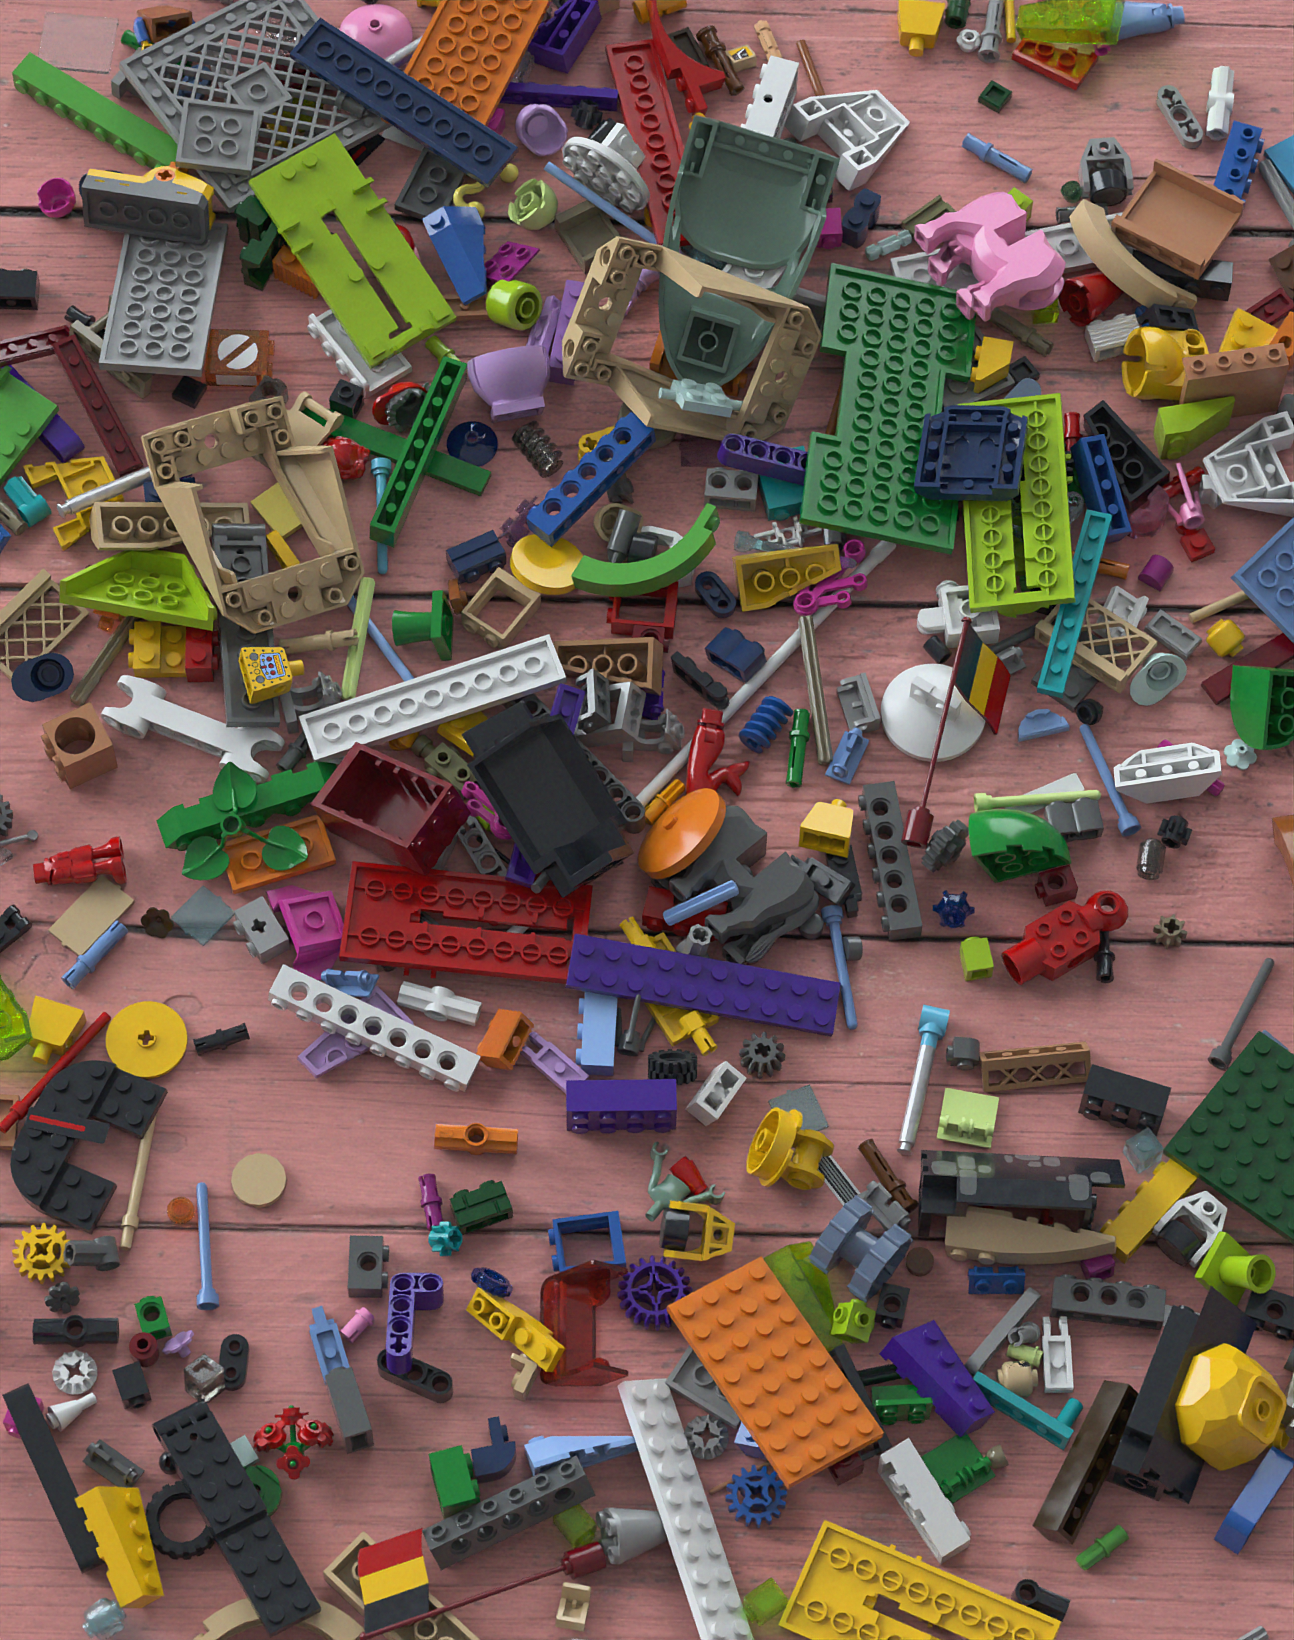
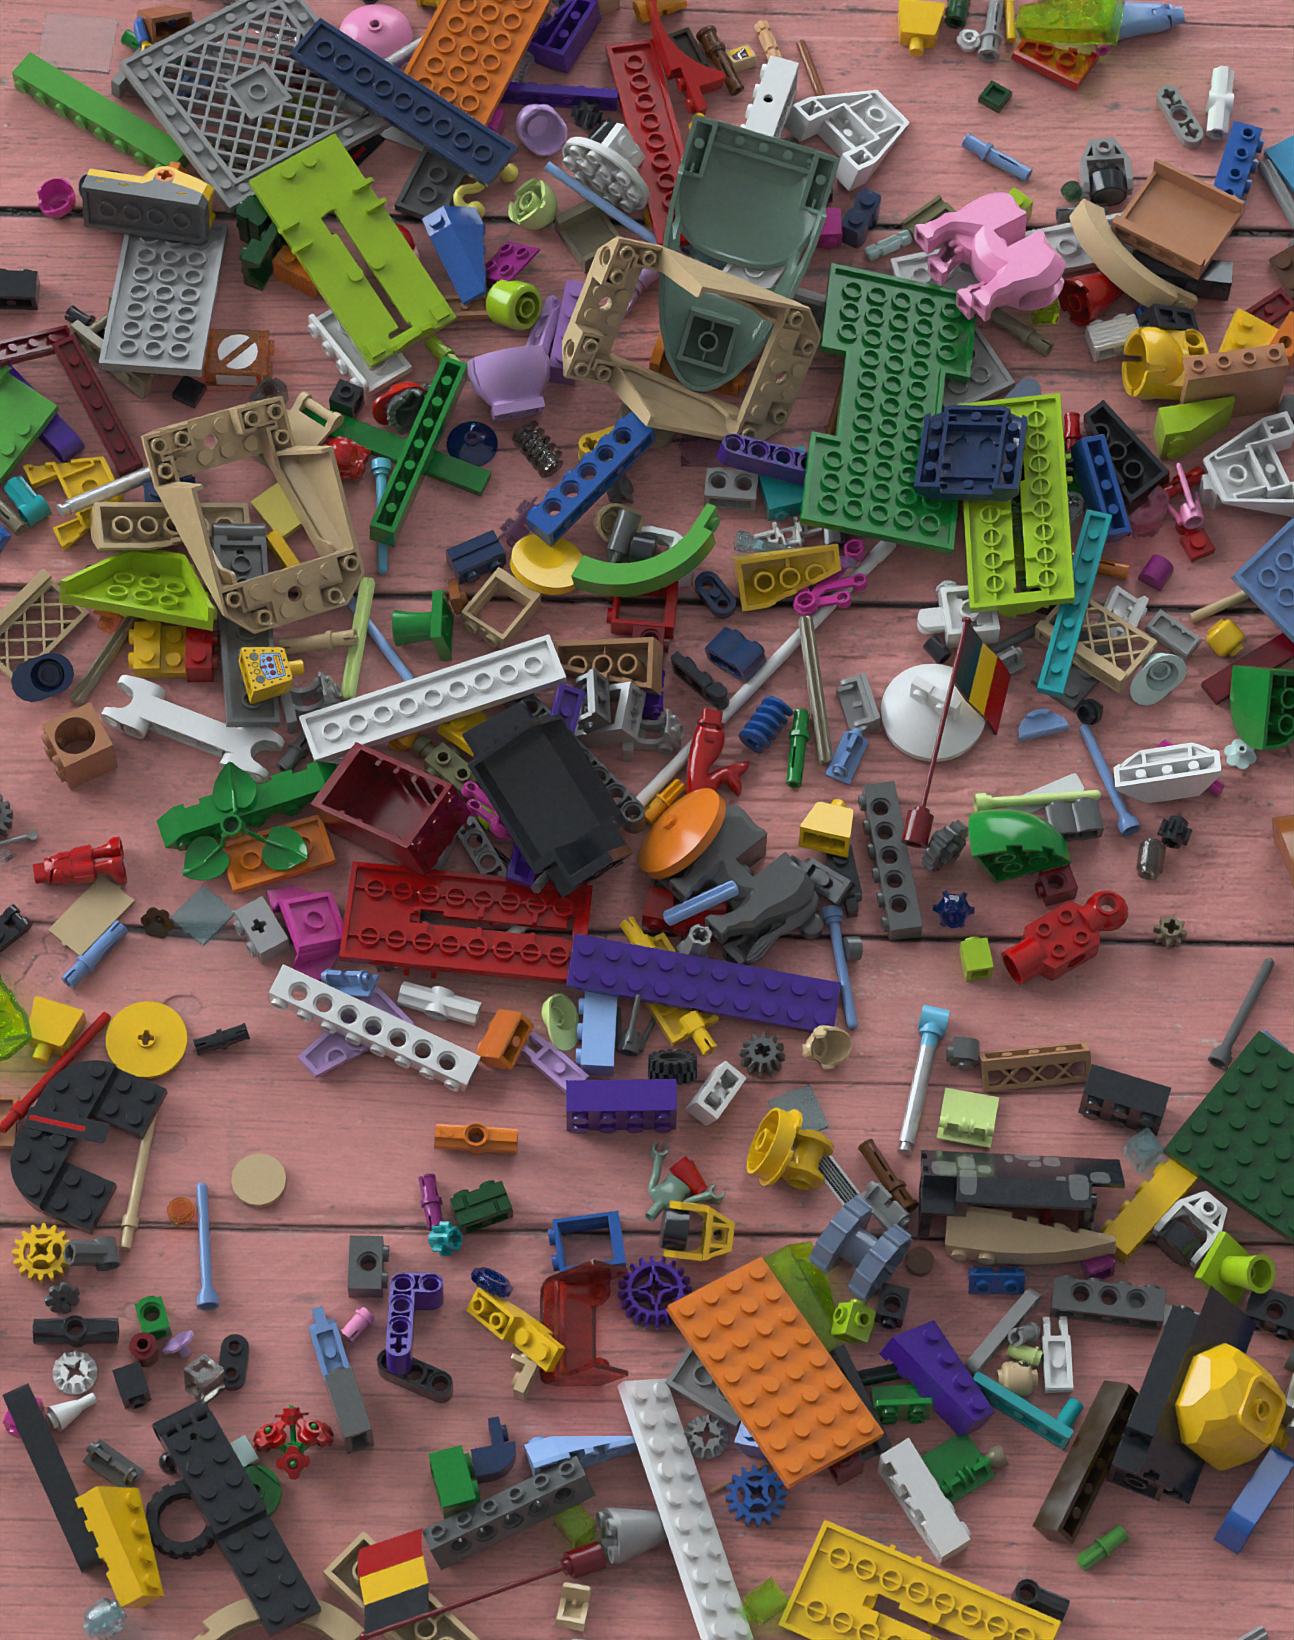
(217, 136): light grey plate -> none
(561, 1020): none -> yellowish green cap
(700, 397): light aqua plate -> none
(828, 1046): none -> tan hair
(993, 364): yellow slope -> none
(1023, 369): black tile -> none
(1104, 959): black pin -> none

